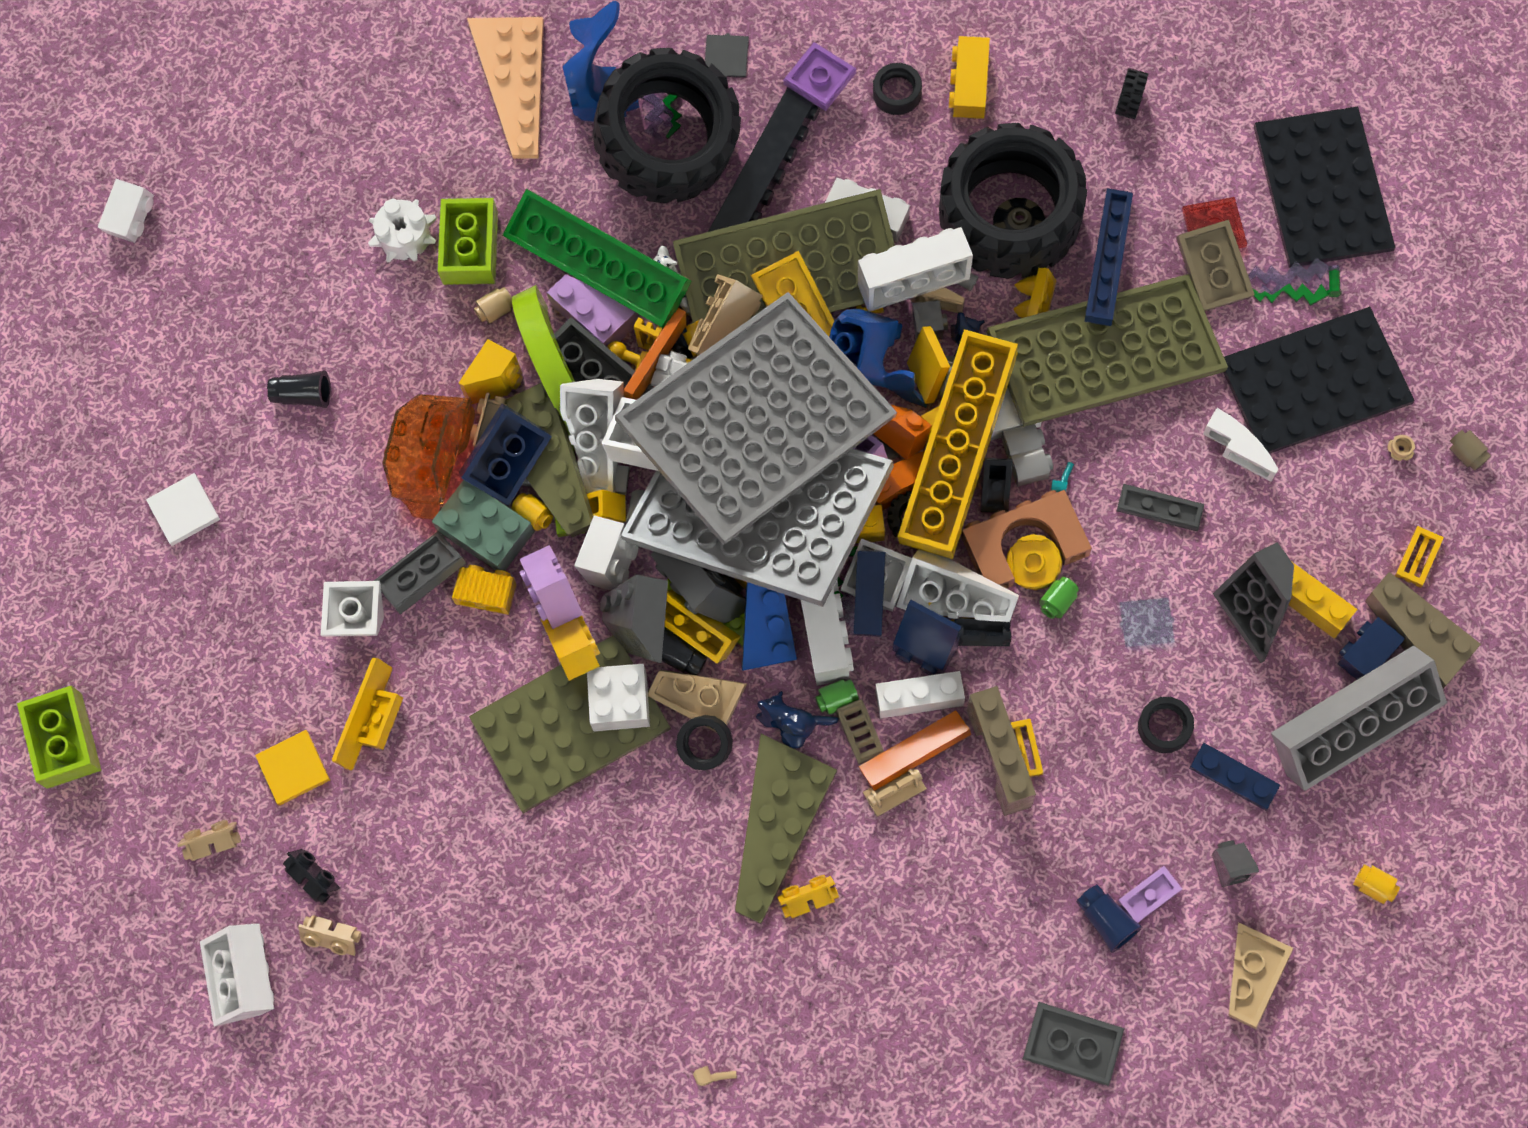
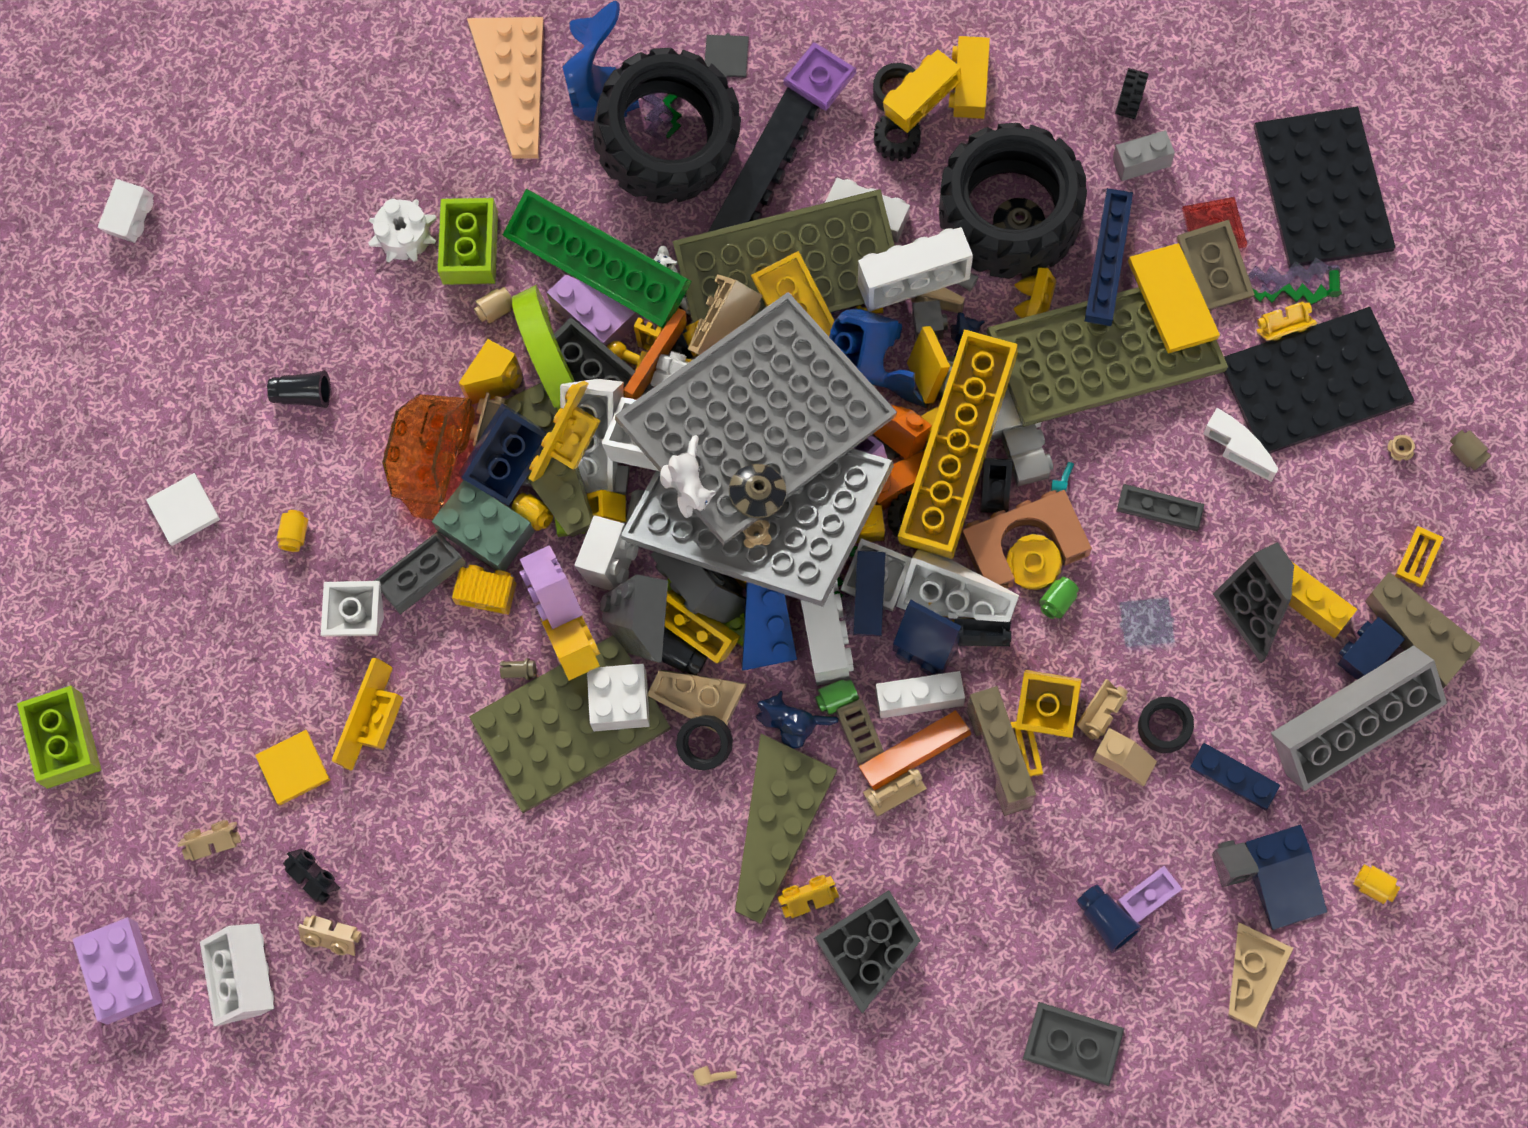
(117, 971): none -> lavender brick
(292, 531): none -> yellow brick
(518, 669): none -> dark tan pin
(569, 436): none -> yellow bracket
(683, 475): none -> white animal
(757, 502): none -> dish
(760, 527): none -> tan plate
(868, 947): none -> dark grey wedge
(891, 149): none -> black tyre
(922, 90): none -> yellow brick
(1048, 703): none -> yellow slope
(1097, 715): none -> tan hinge
(1125, 757): none -> tan slope
(1143, 155): none -> light grey brick
(1173, 298): none -> yellow tile
(1274, 326): none -> yellow hinge
(1286, 877): none -> dark blue slope

